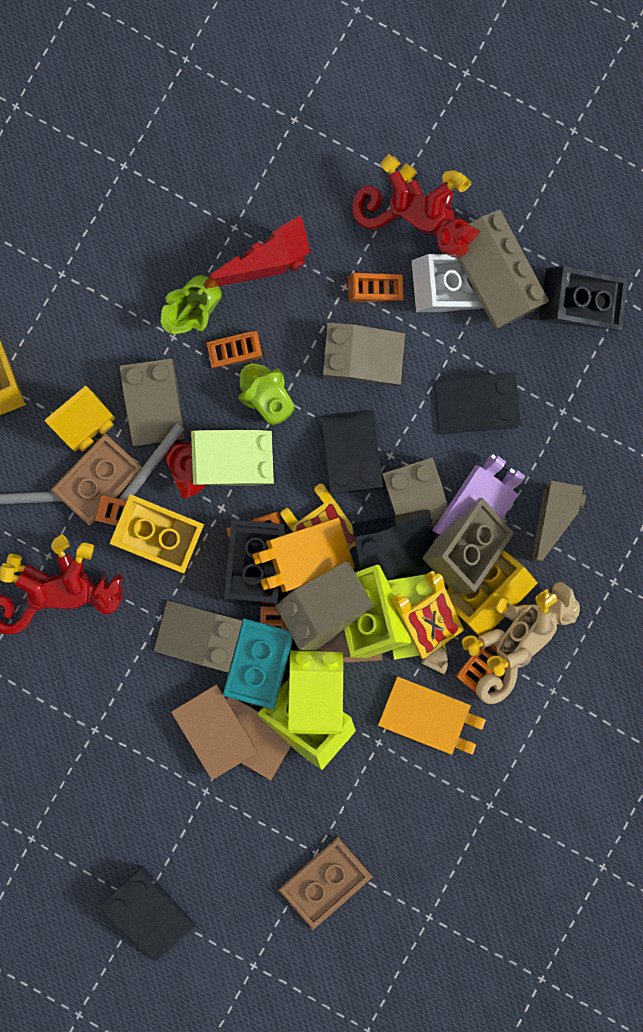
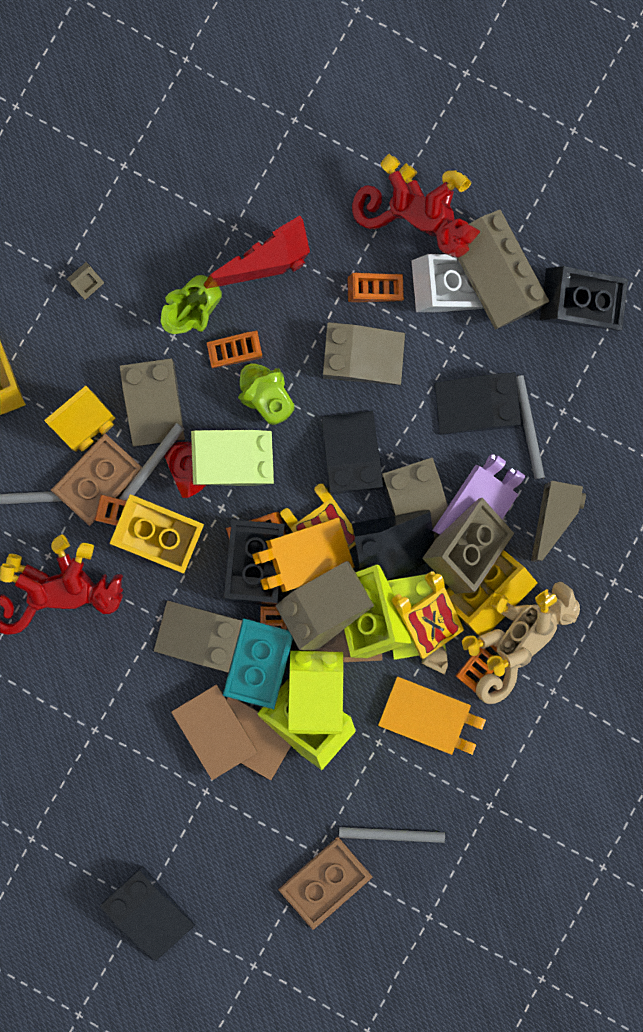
(85, 280): none -> dark tan plate
(396, 835): none -> light grey bar
(529, 428): none -> light grey bar

